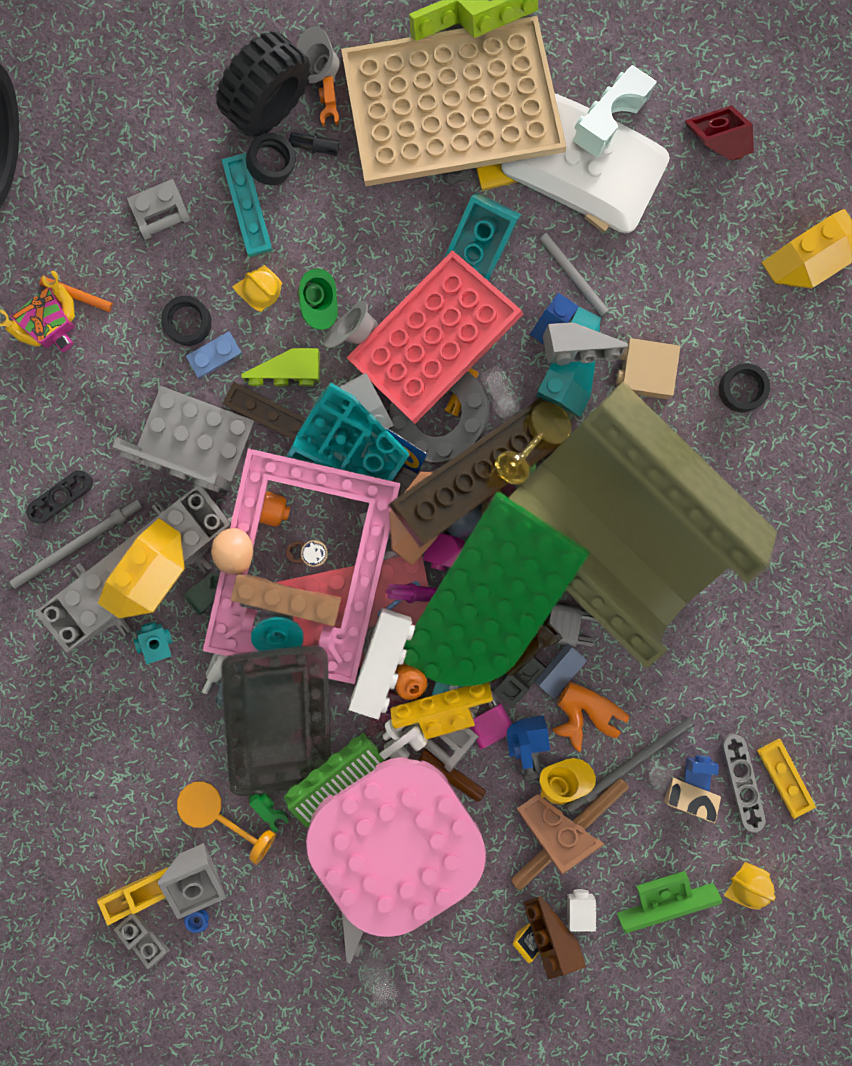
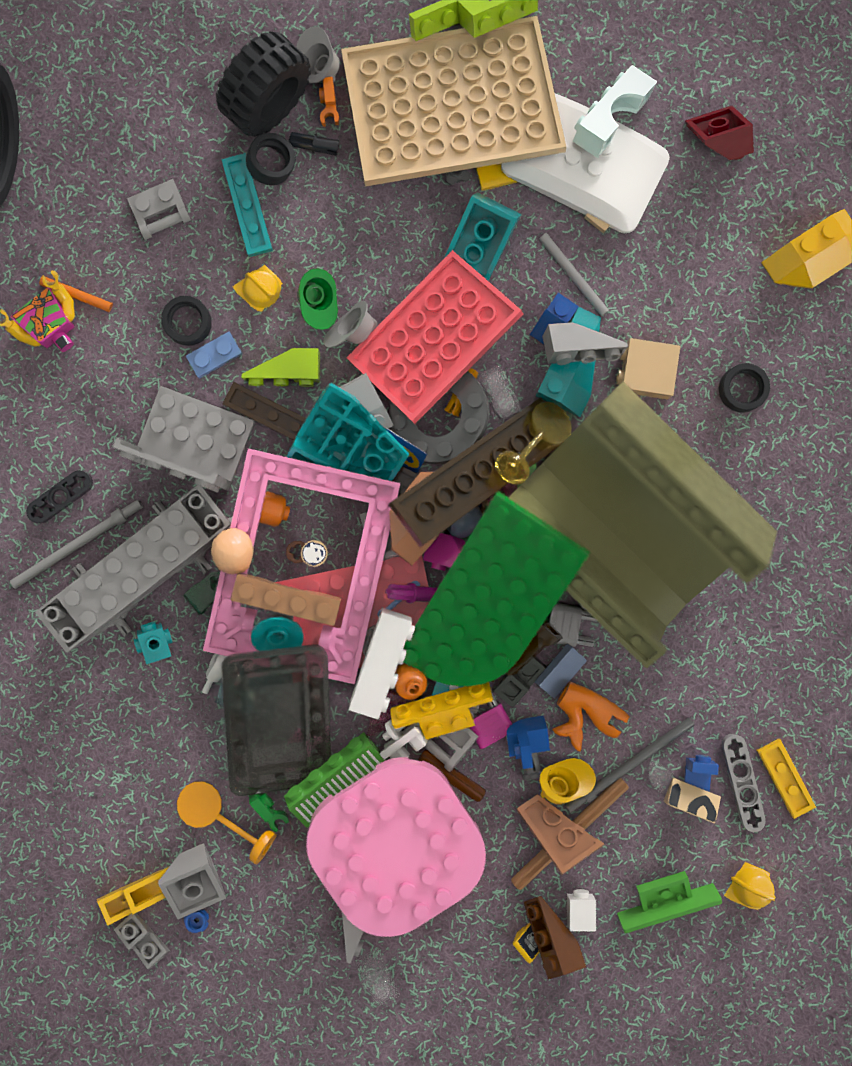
(144, 572): yellow wedge -> none

